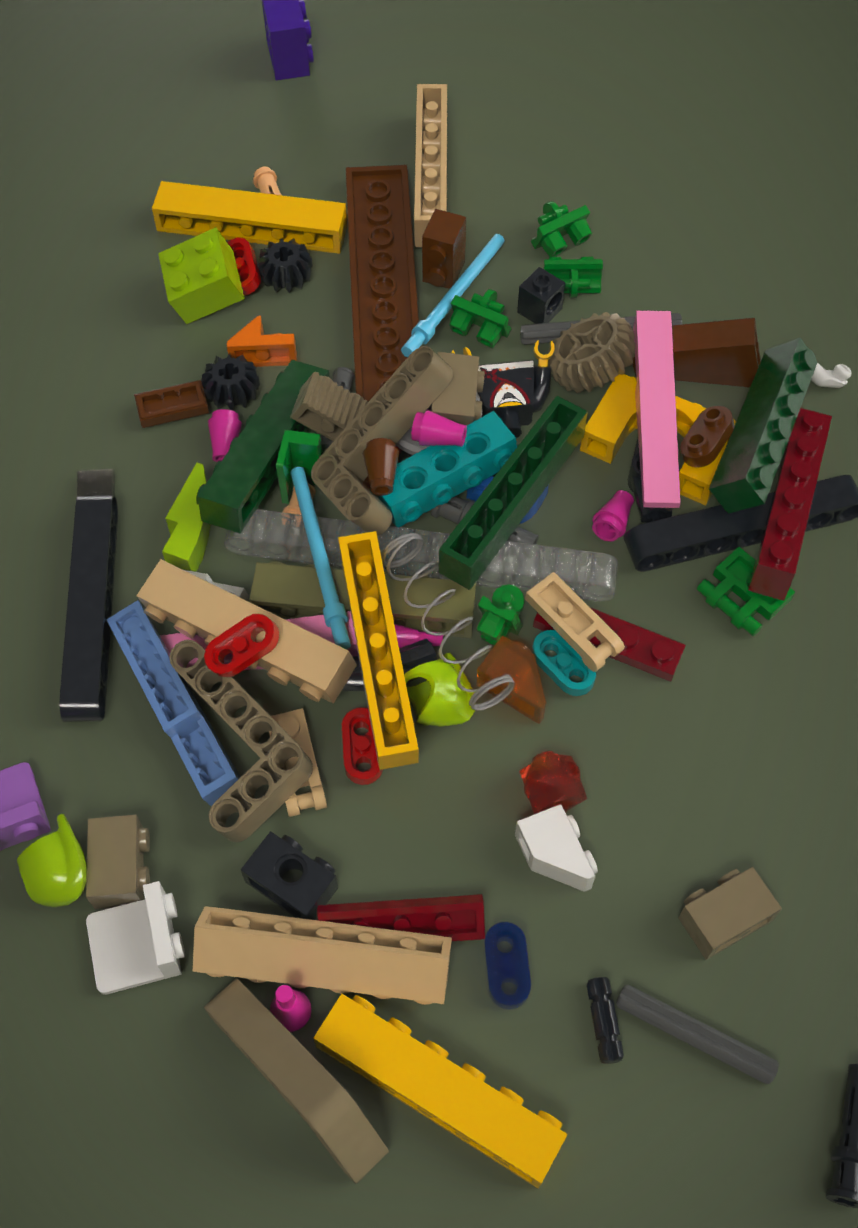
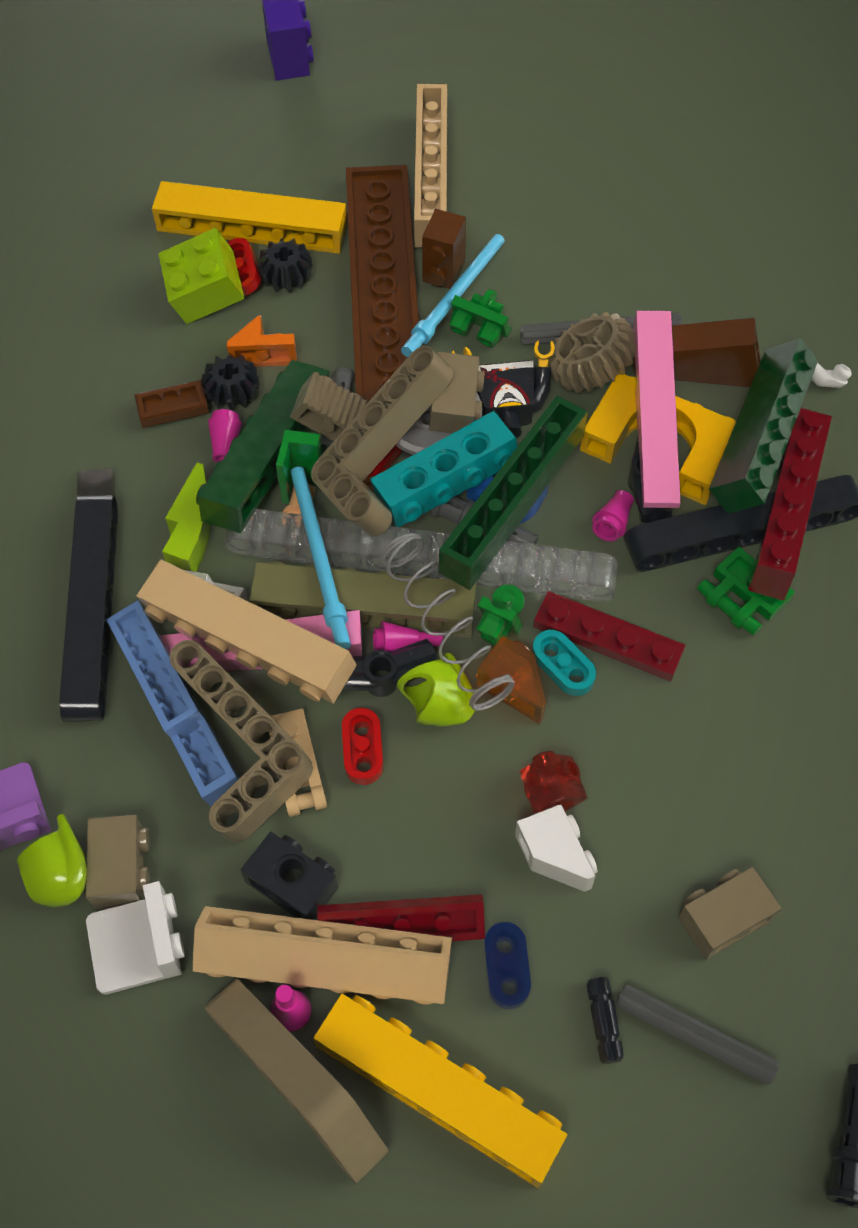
(242, 643): red plate -> none
(265, 181): light nougat pin -> none
(378, 651): yellow brick -> none
(381, 465): reddish brown cone -> none
(435, 430): dark pink cone -> none
(540, 296): black brick -> none
(558, 222): green hips -> none
(574, 621): tan plate -> none
(579, 275): green hips -> none
(710, 433): reddish brown plate -> none

